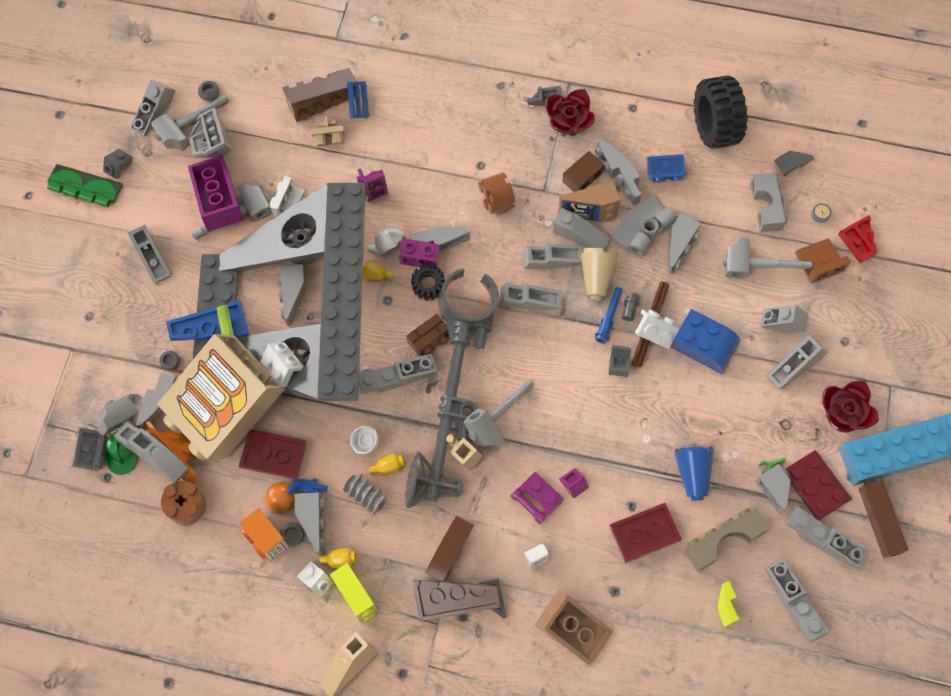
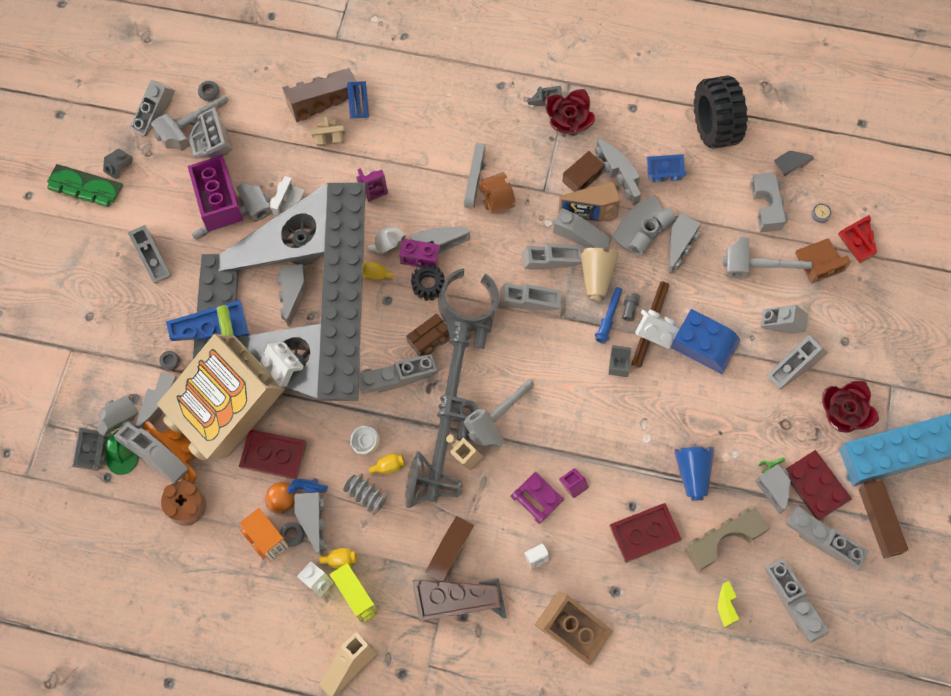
(474, 175): none -> light grey beam

